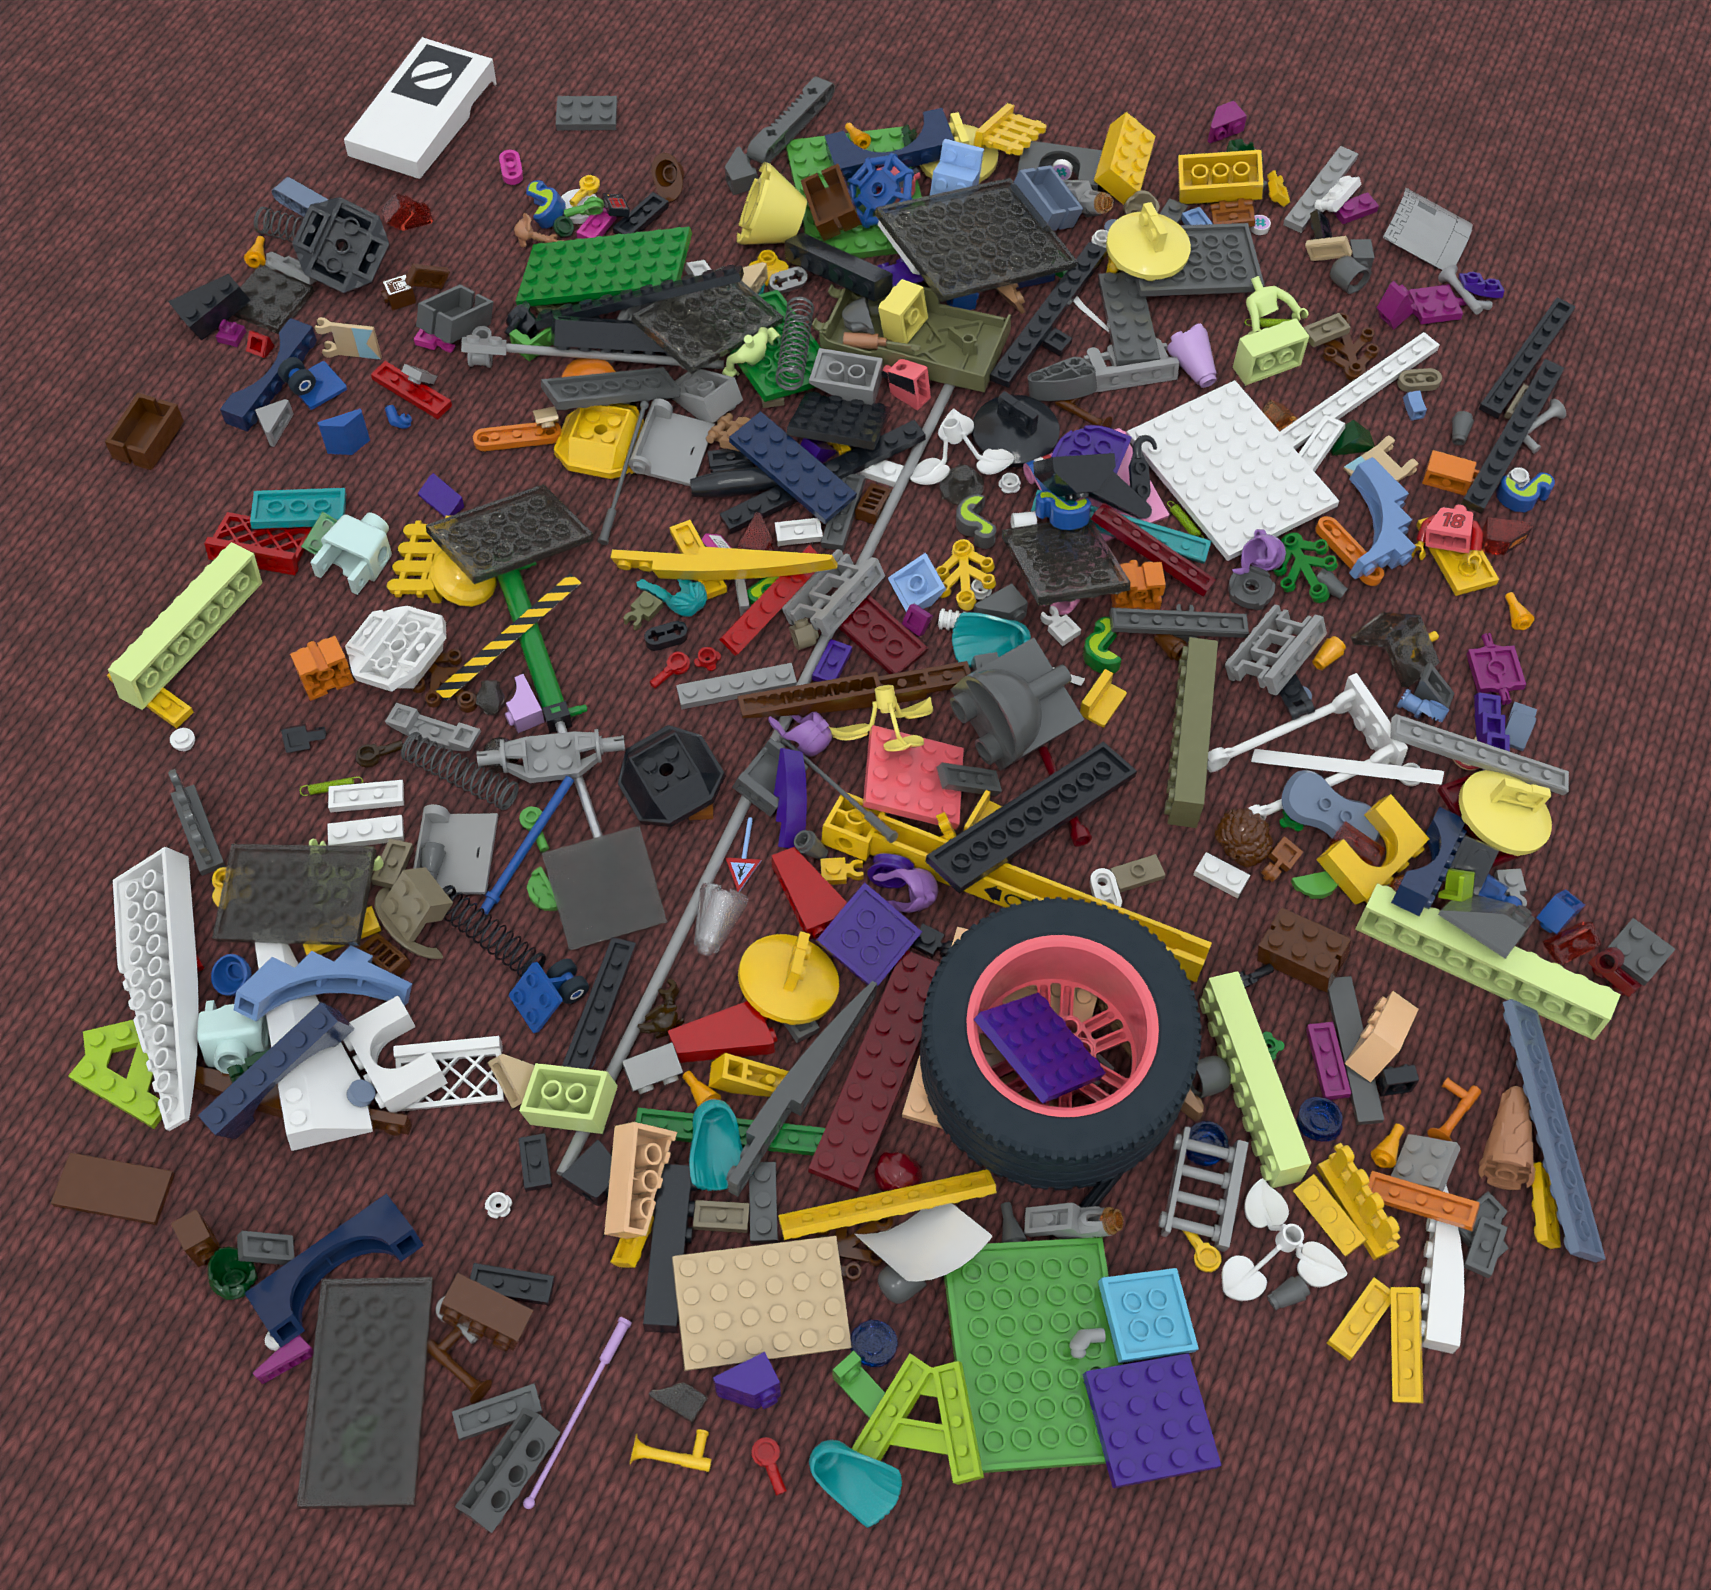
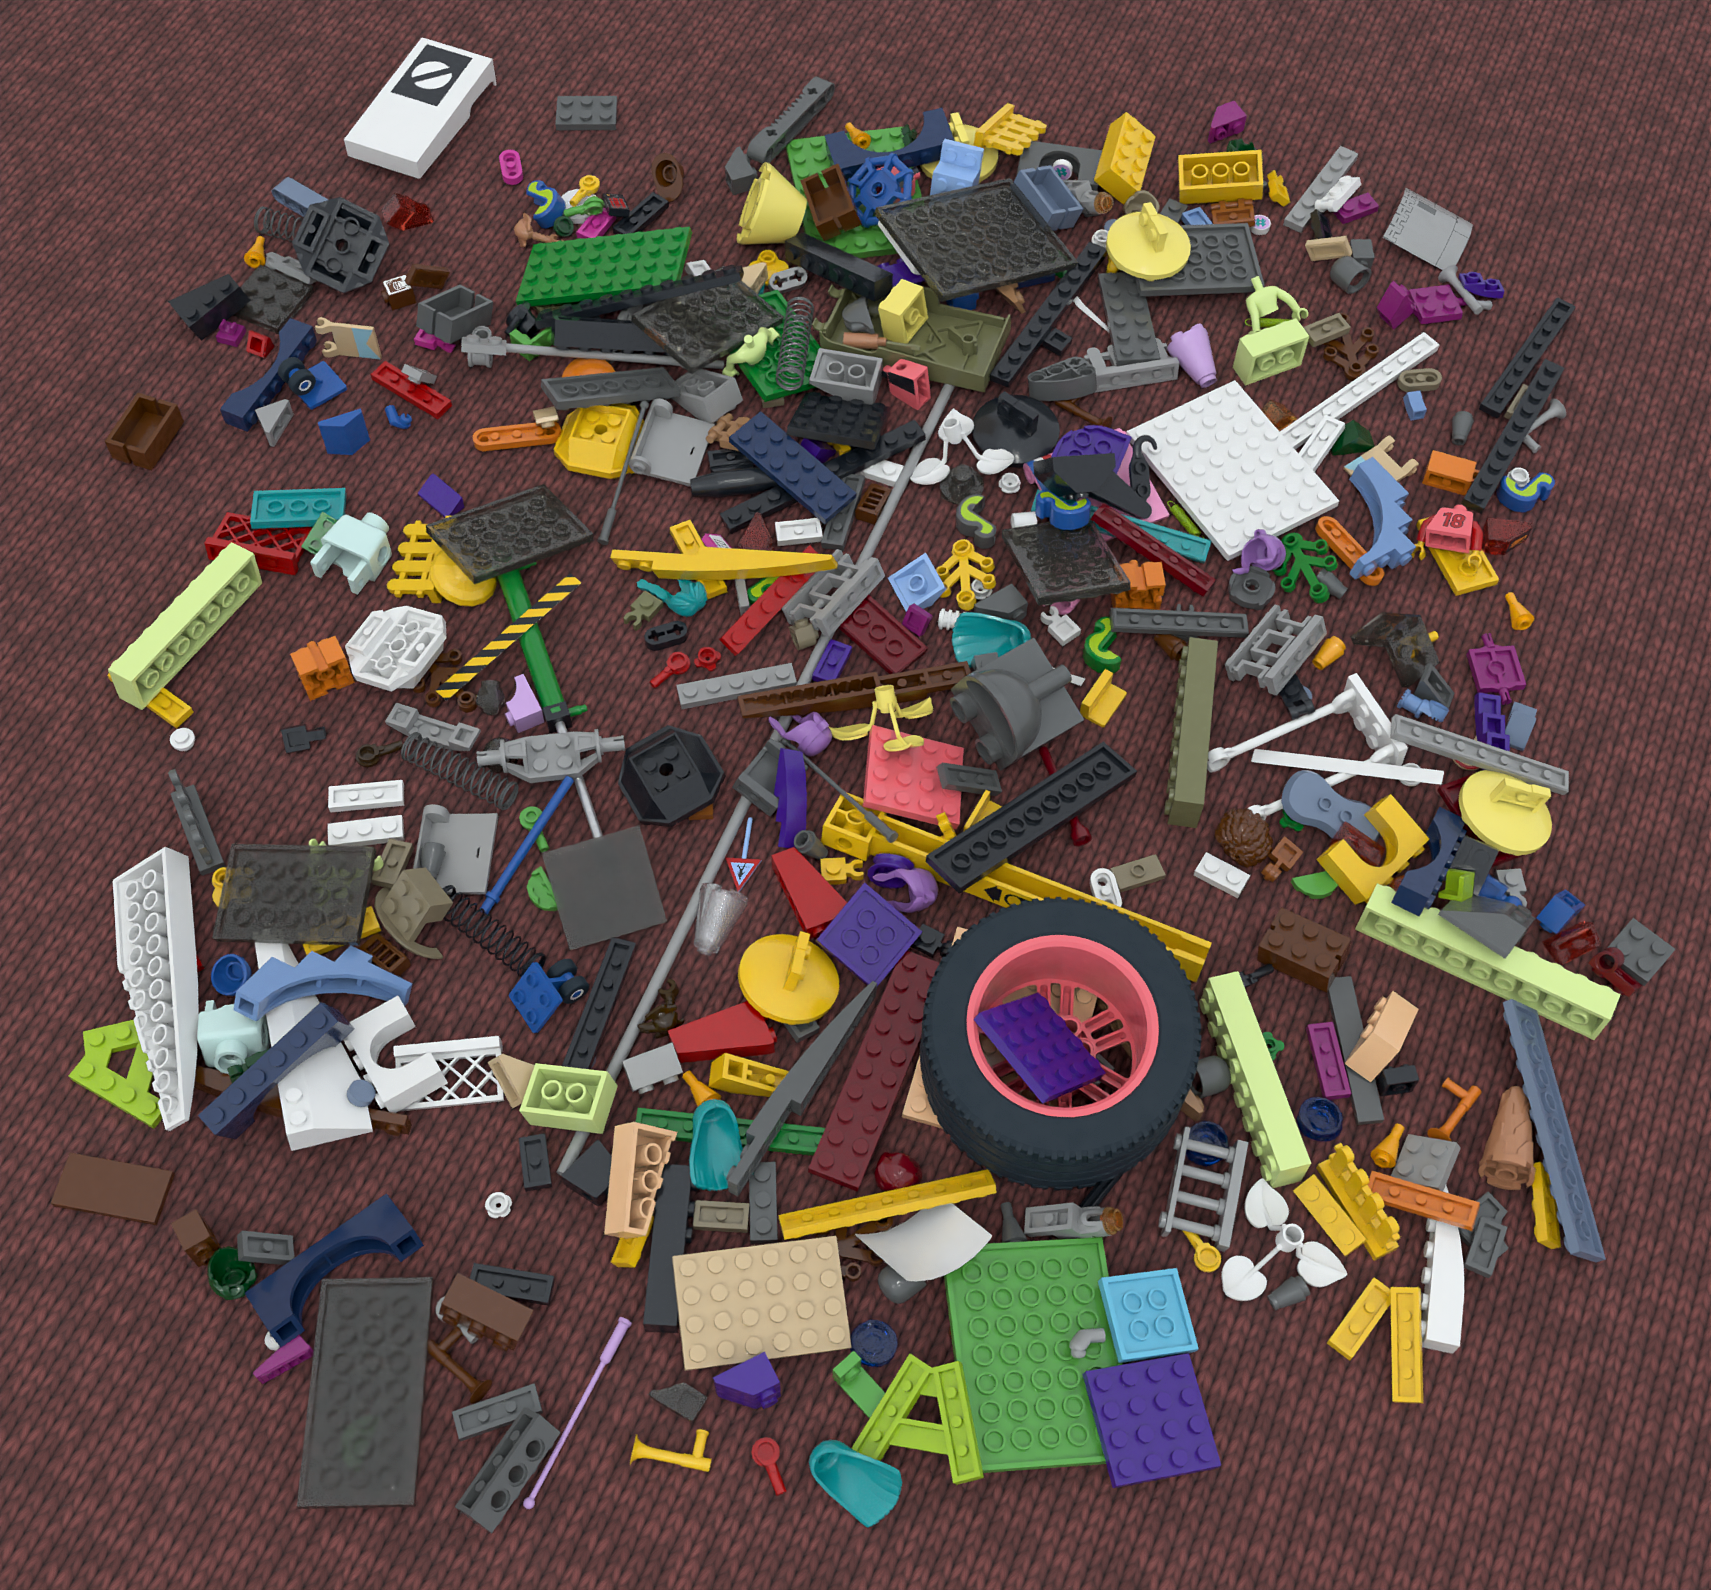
(324, 787): lime piece -> none

